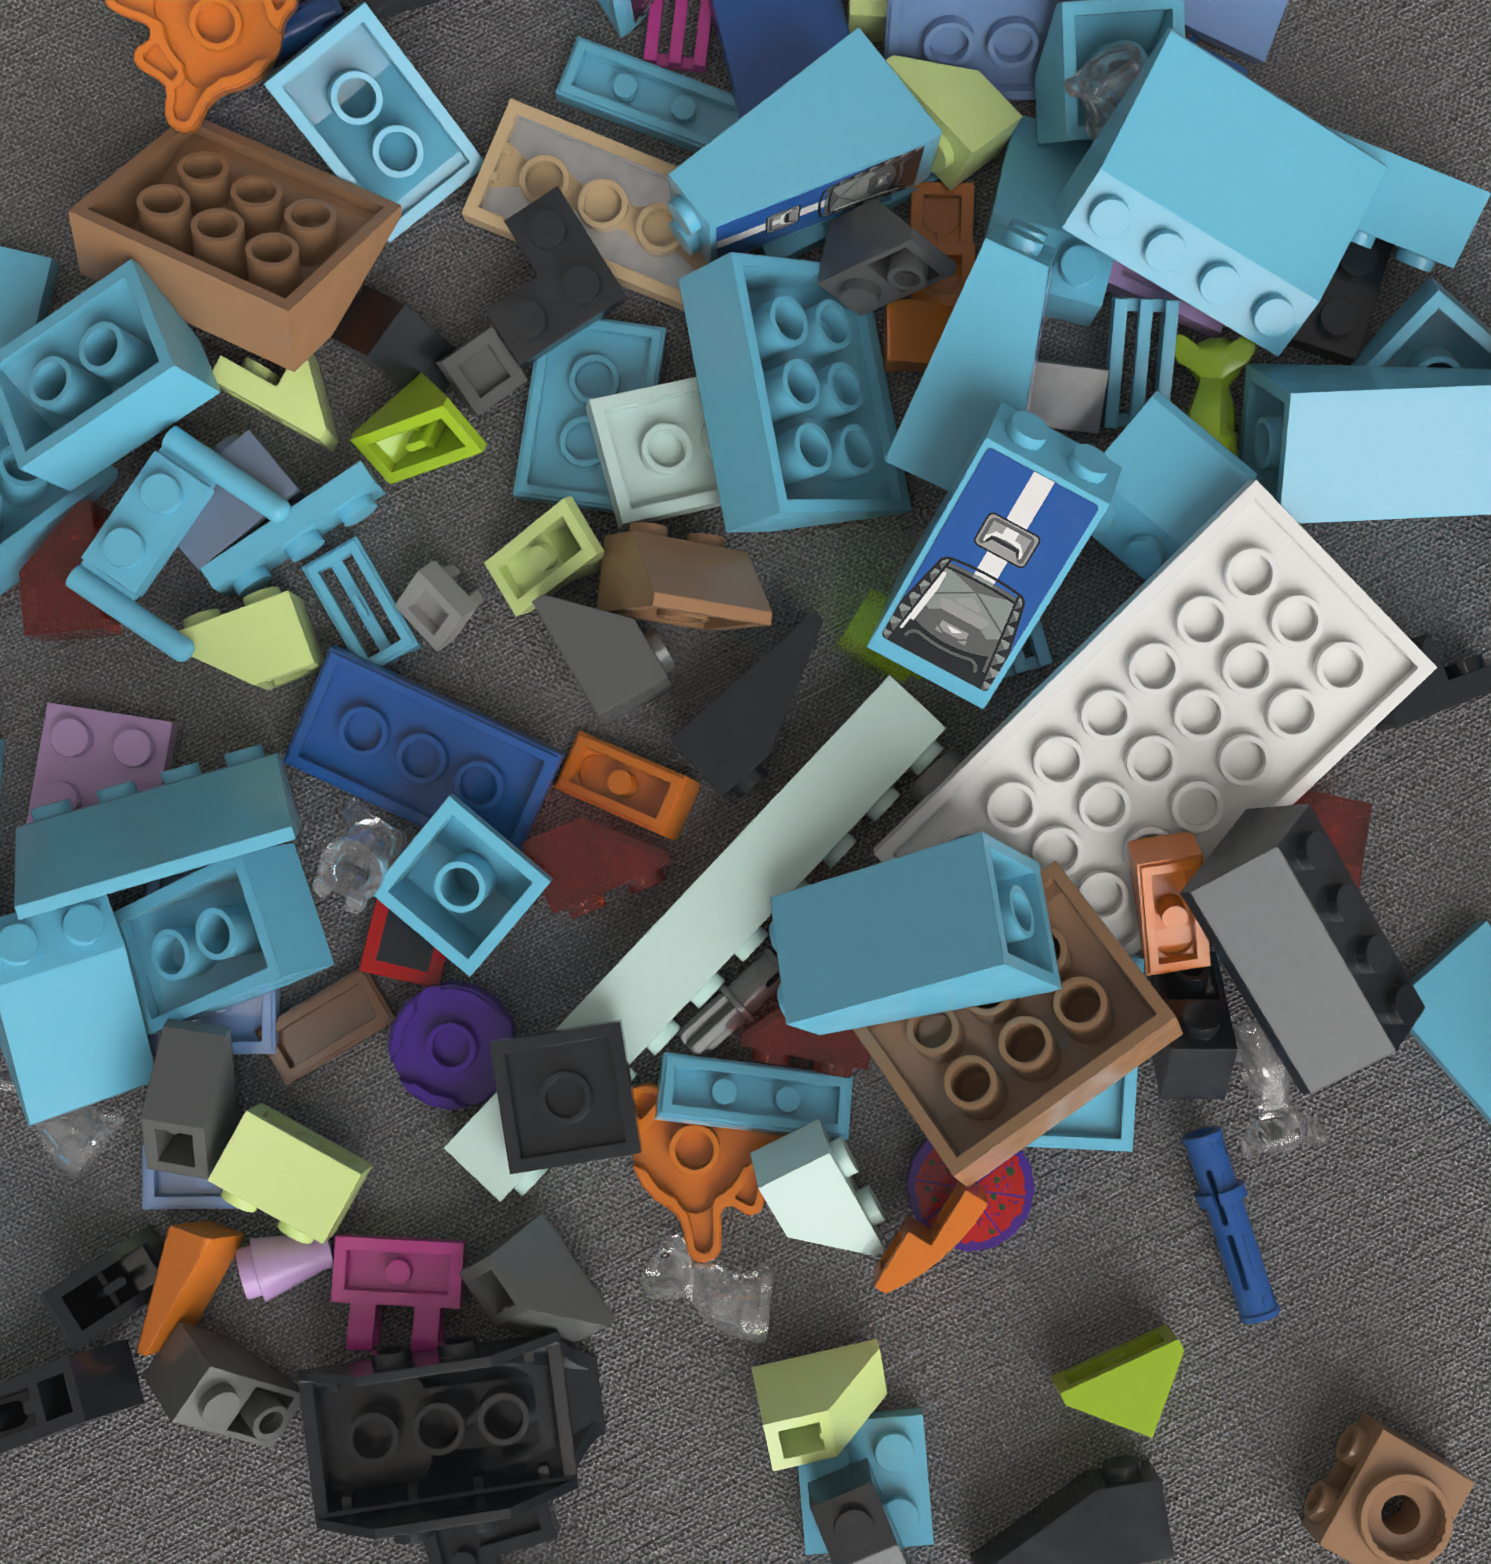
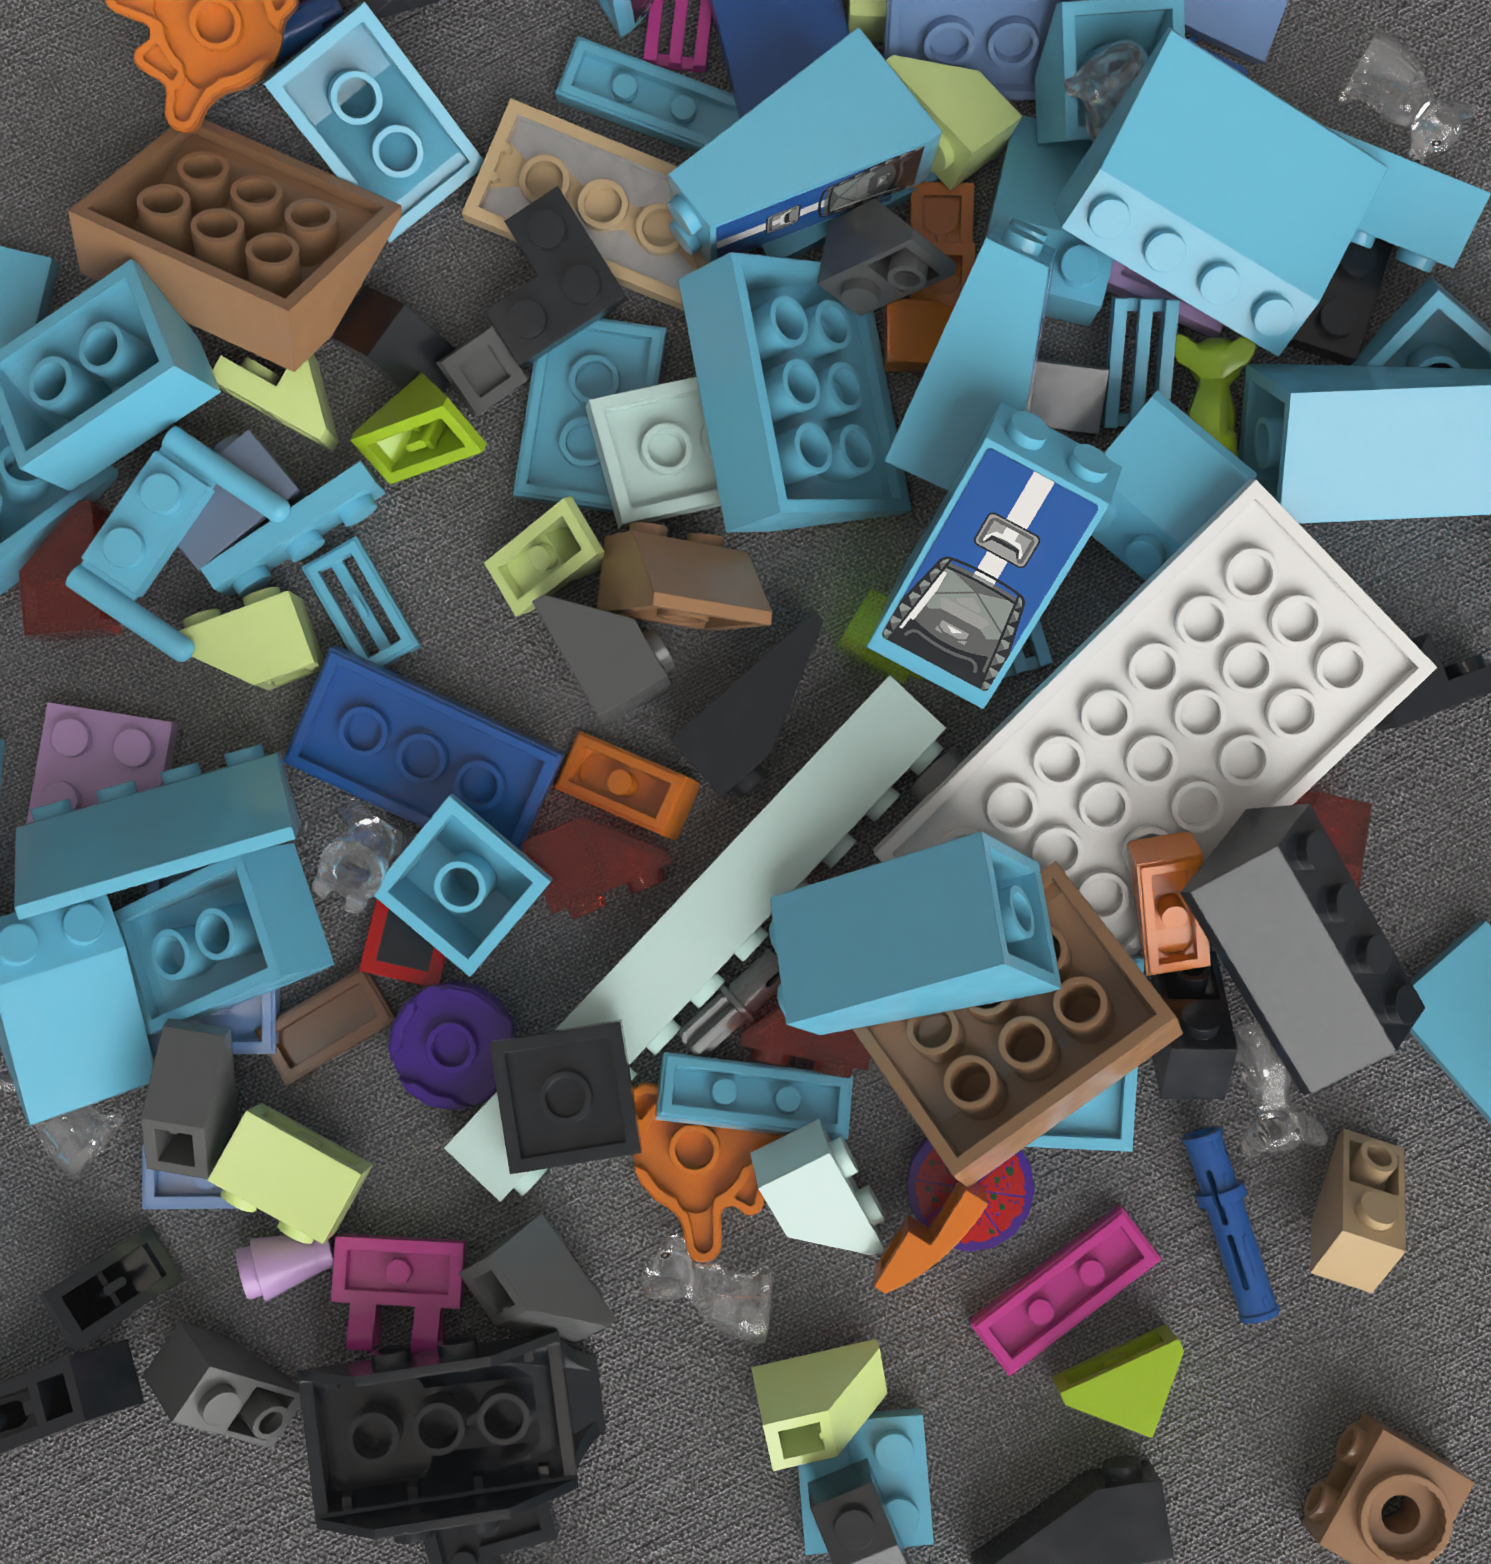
(186, 1278): orange slope -> none
(437, 604): light grey tile -> none
(1064, 1290): none -> dark pink tile
(1360, 1213): none -> tan slope
(1397, 89): none -> clear animal

